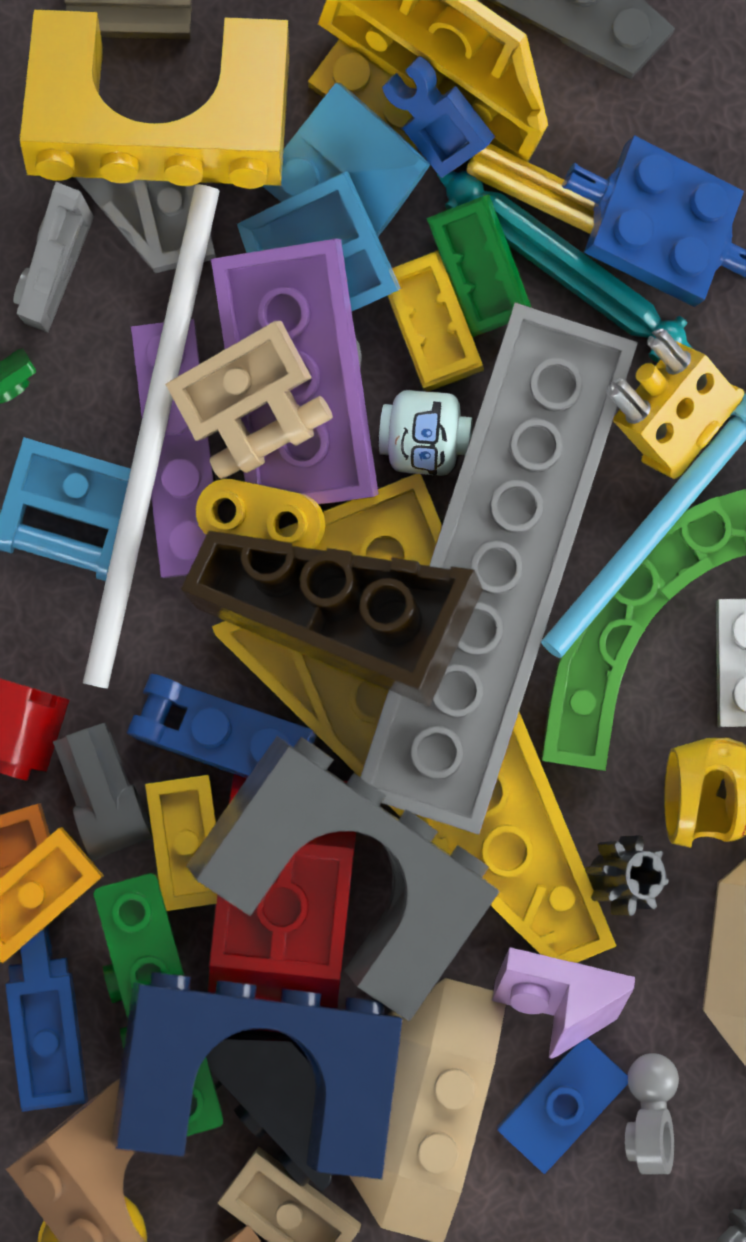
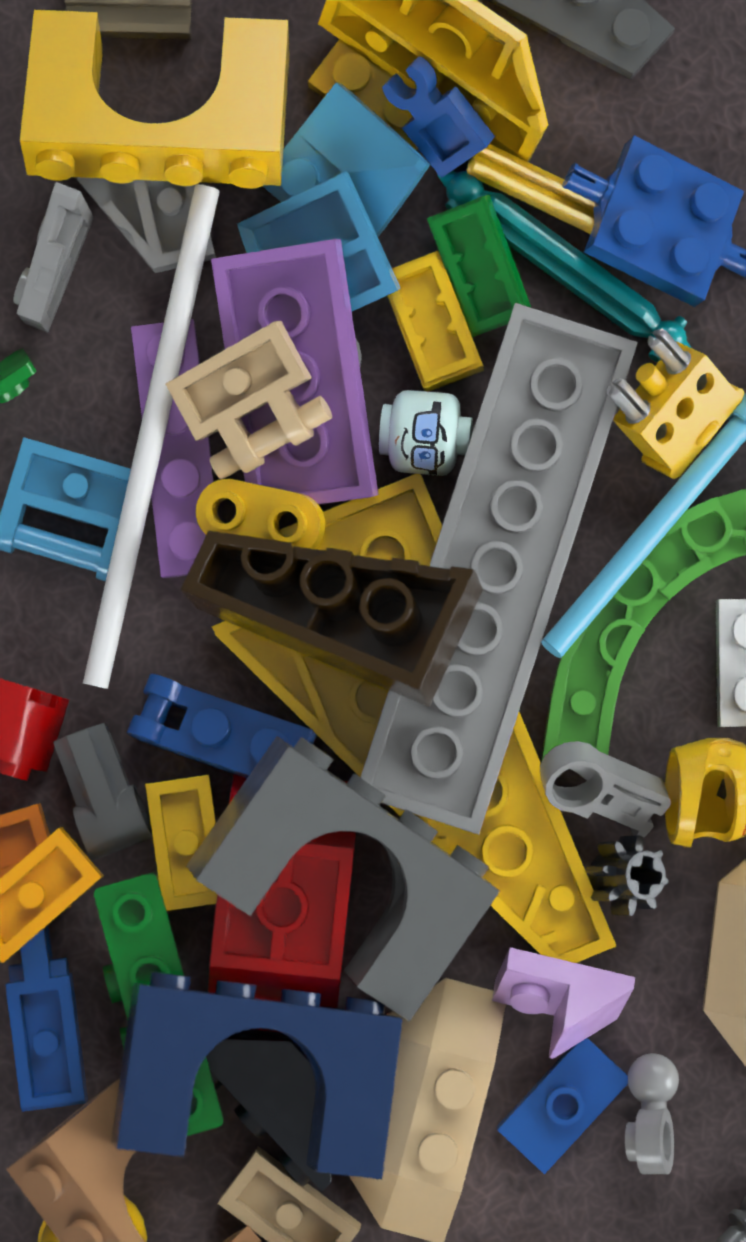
(610, 789): none -> light grey piece

